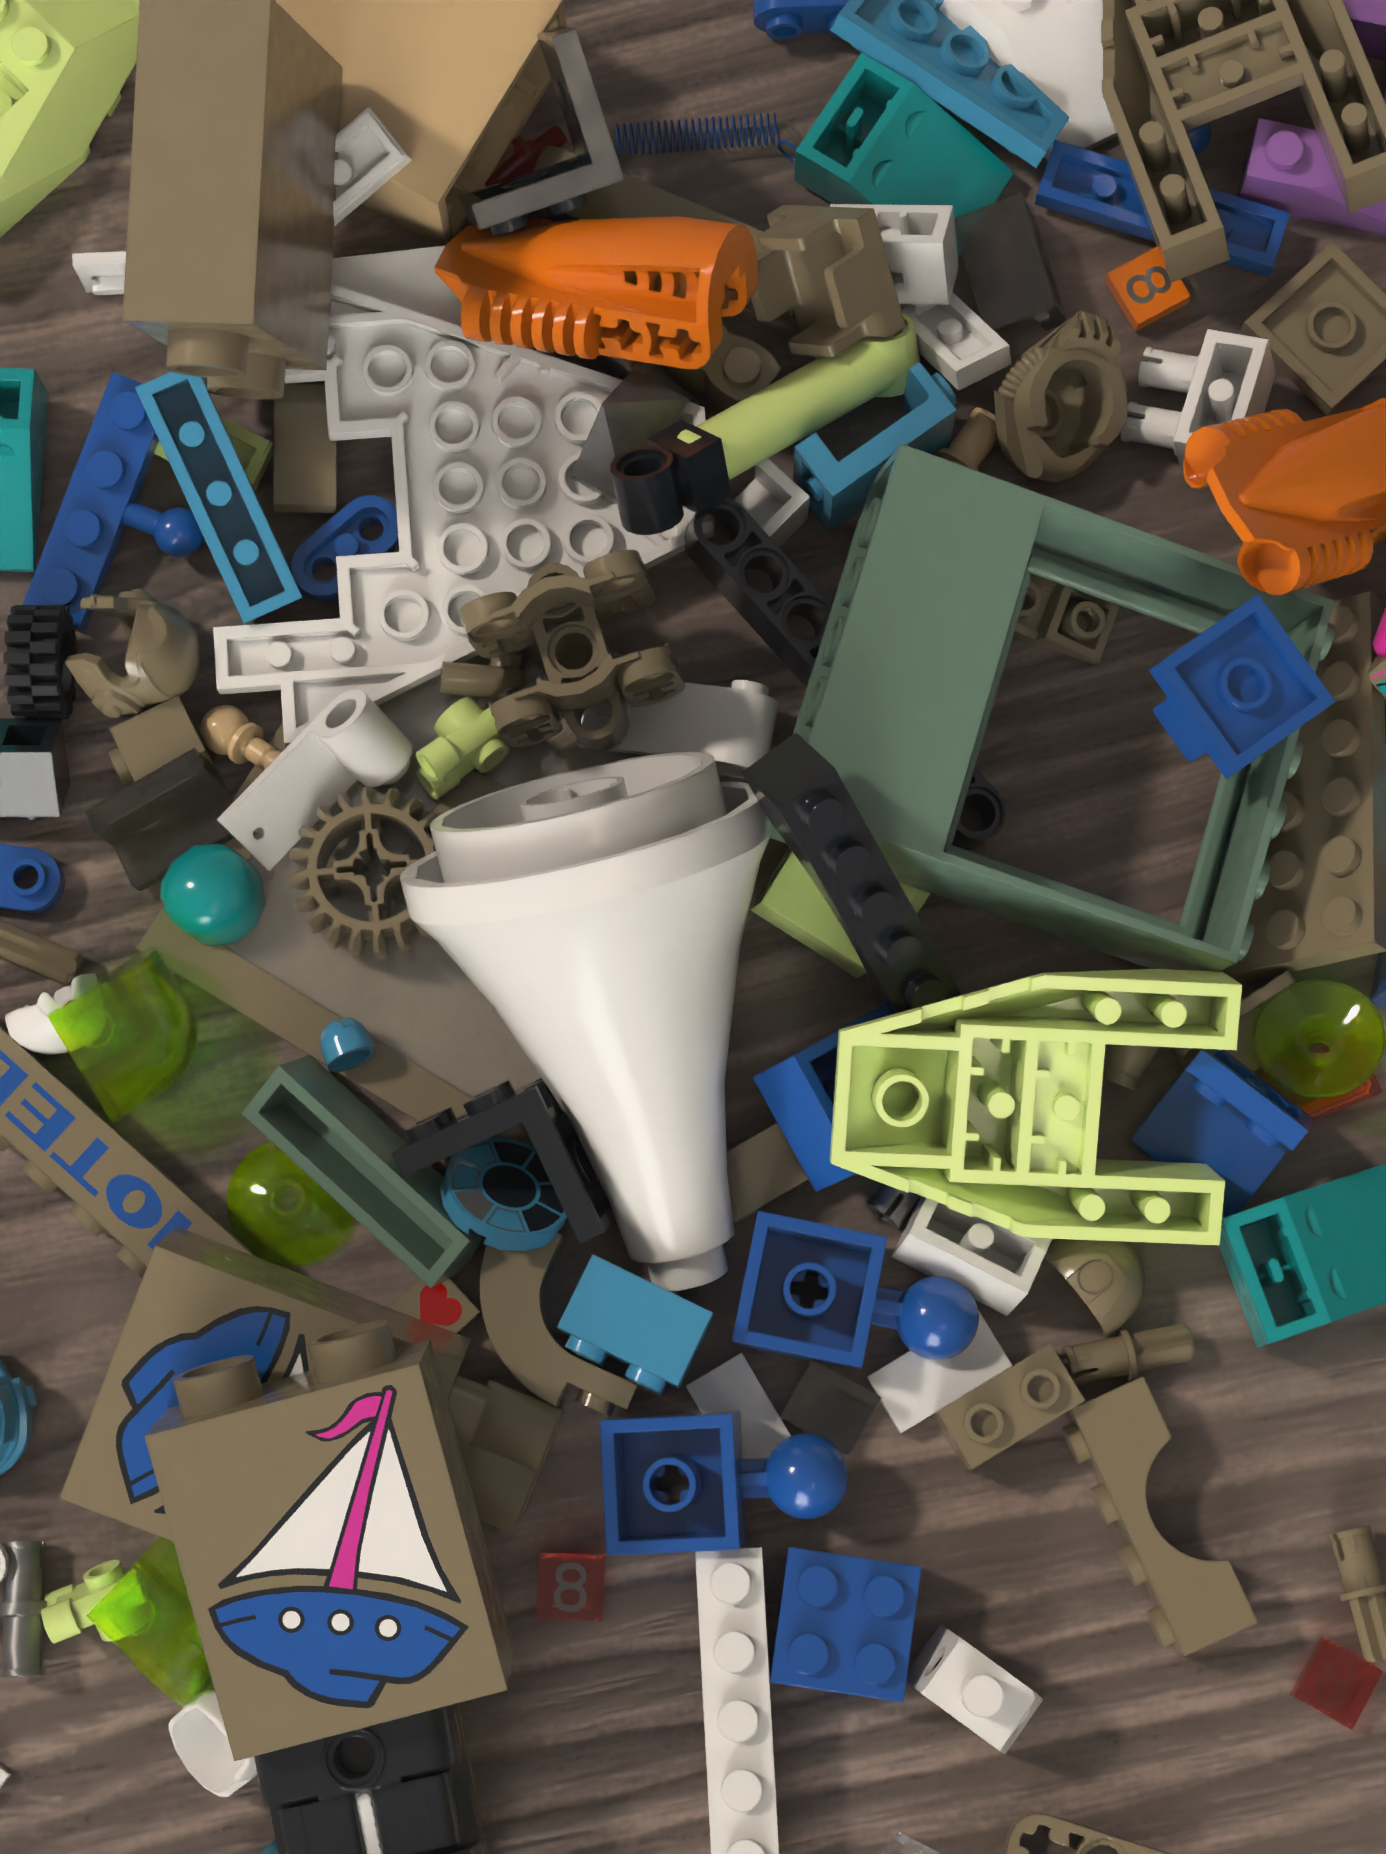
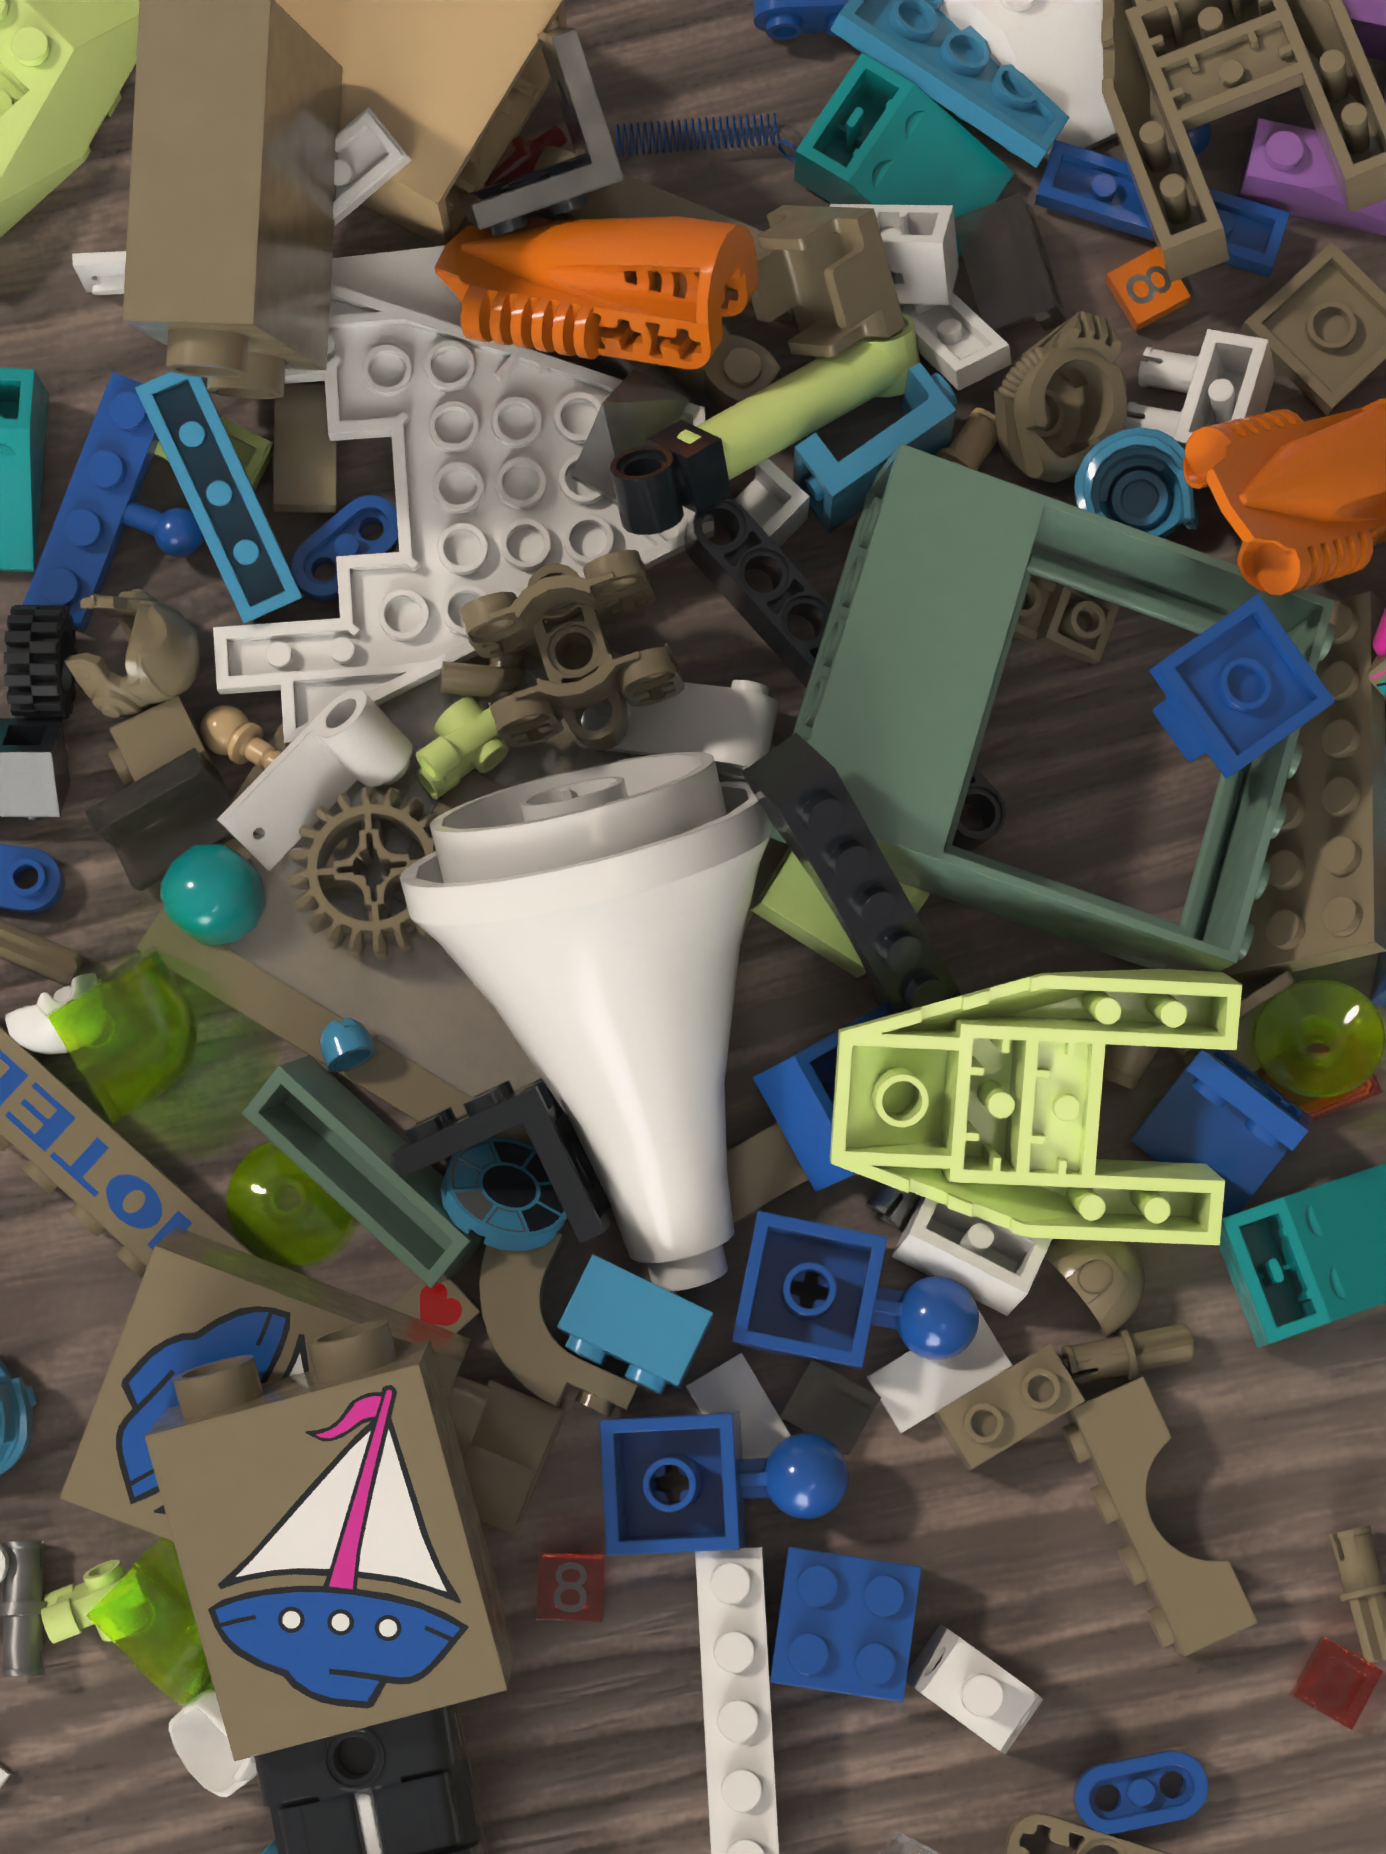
(1137, 482): none -> dark azure helmet
(1139, 1791): none -> blue plate

